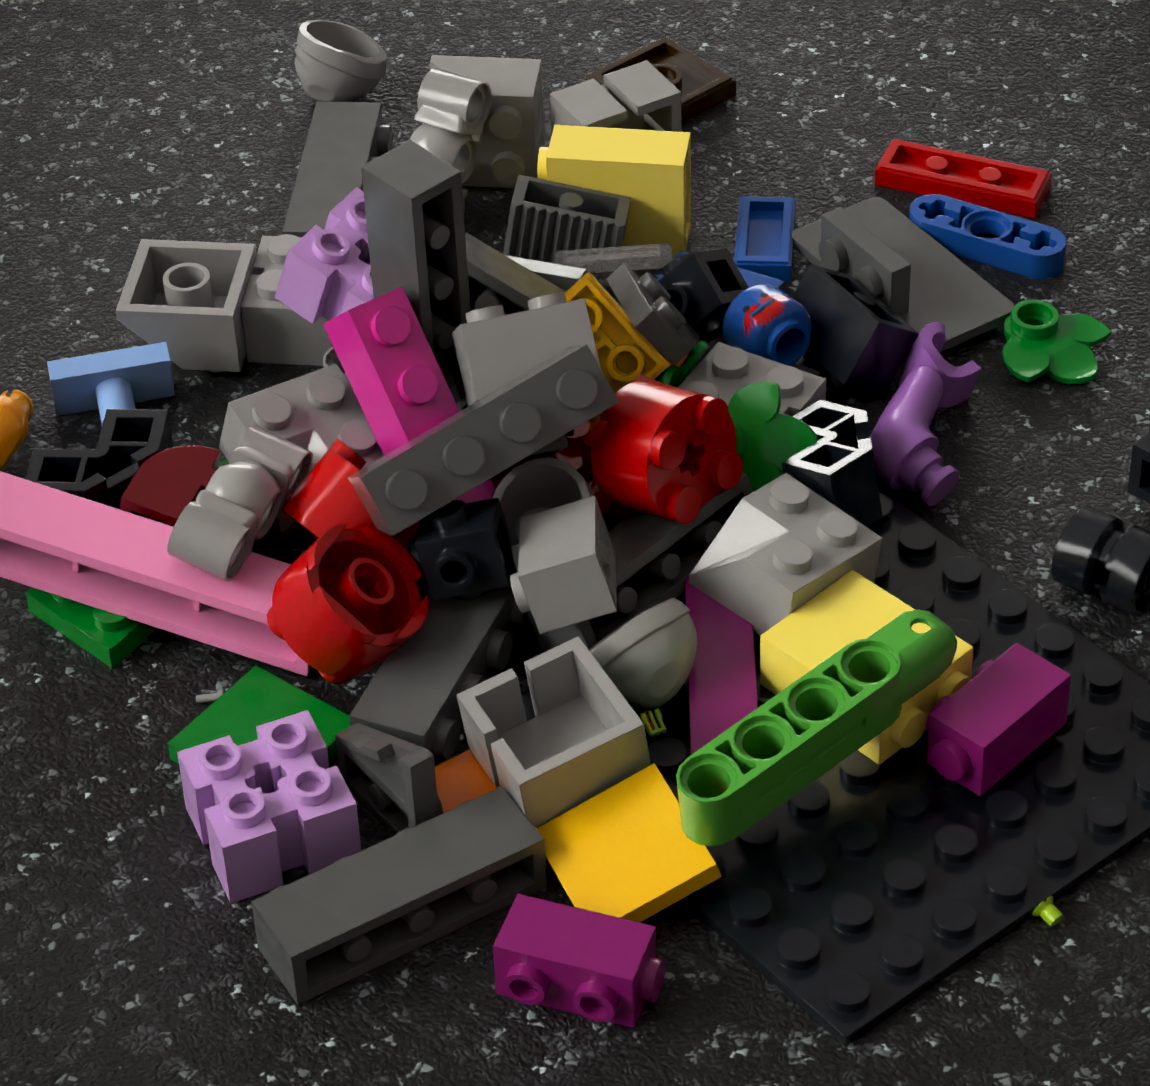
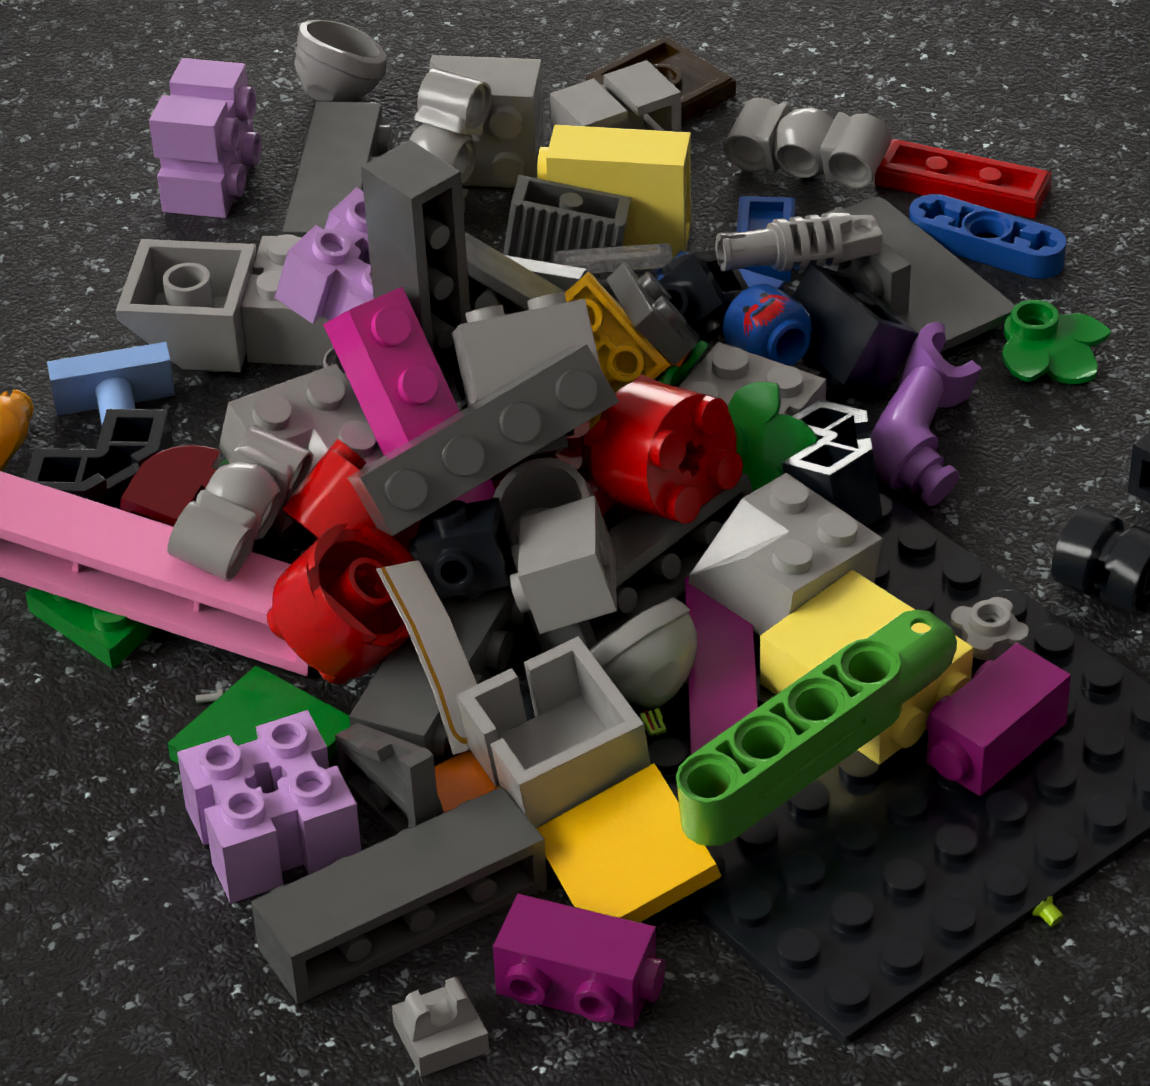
(205, 137): none -> lavender brick
(434, 643): none -> white sticker
(440, 1027): none -> light grey tile
(801, 242): none -> light grey hinge
(808, 142): none -> light grey piece
(989, 627): none -> light grey plate

